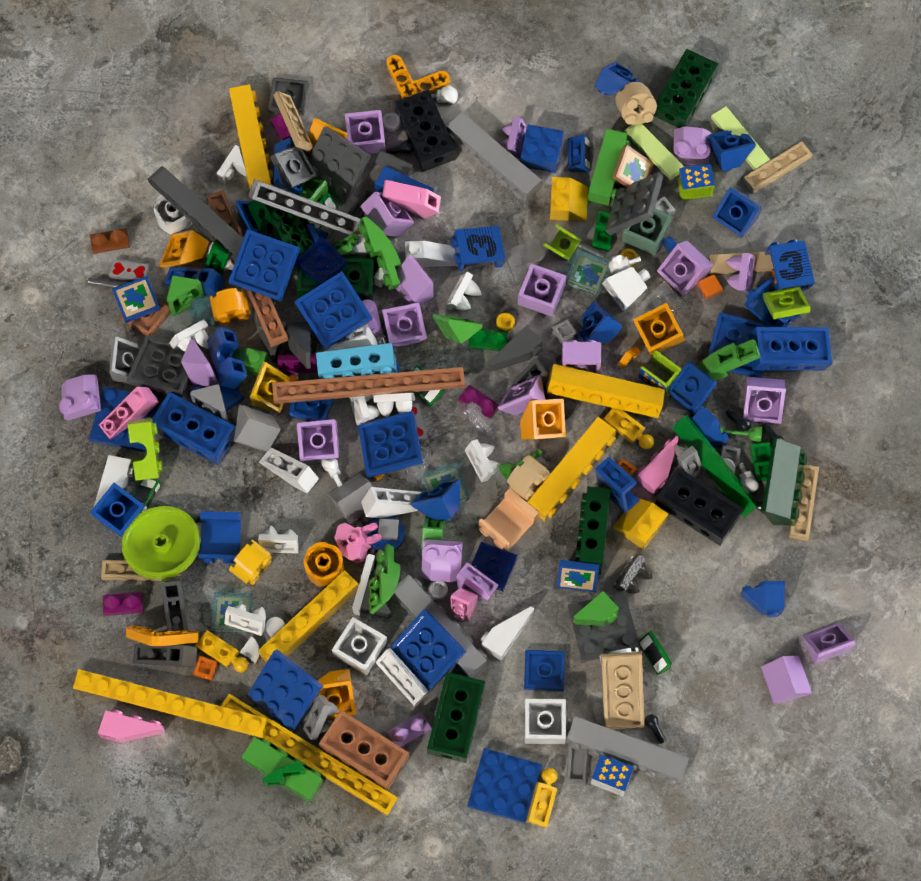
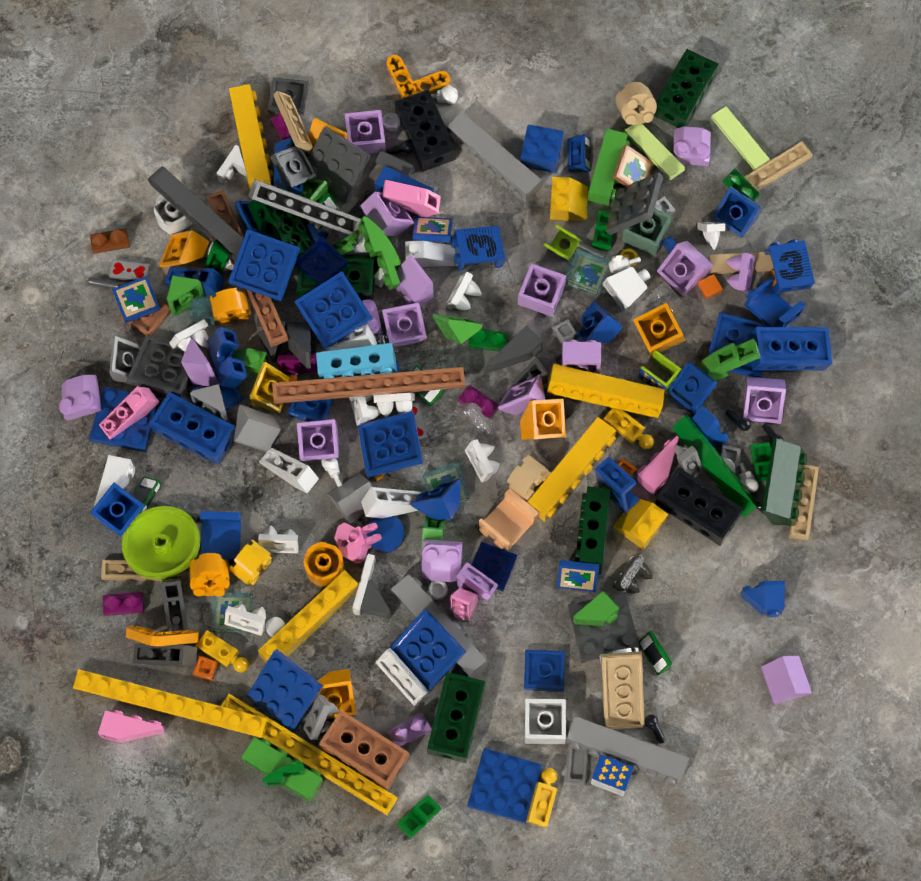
(144, 432): lime arch -> none
(209, 575): none -> light orange brick
(250, 650): white tile -> none
(359, 646): white brick -> none
(386, 578): bright green slope -> none
(388, 529): light grey tile -> none
(418, 817): none -> green slope
(432, 229): none -> tile
(503, 635): white slope -> none
(505, 322): yellow tile -> none
(507, 467): bright green hinge -> none
(516, 133): lavender tile -> none
(613, 78): blue slope -> none
(634, 352): light orange tile -> none
(696, 182): piece -> none
(711, 232): none -> white tile
(730, 149): blue slope -> none
(741, 184): none -> green tile
(754, 433): bright green hinge -> none
(786, 302): lime tile -> none
(828, 642): lavender slope -> none

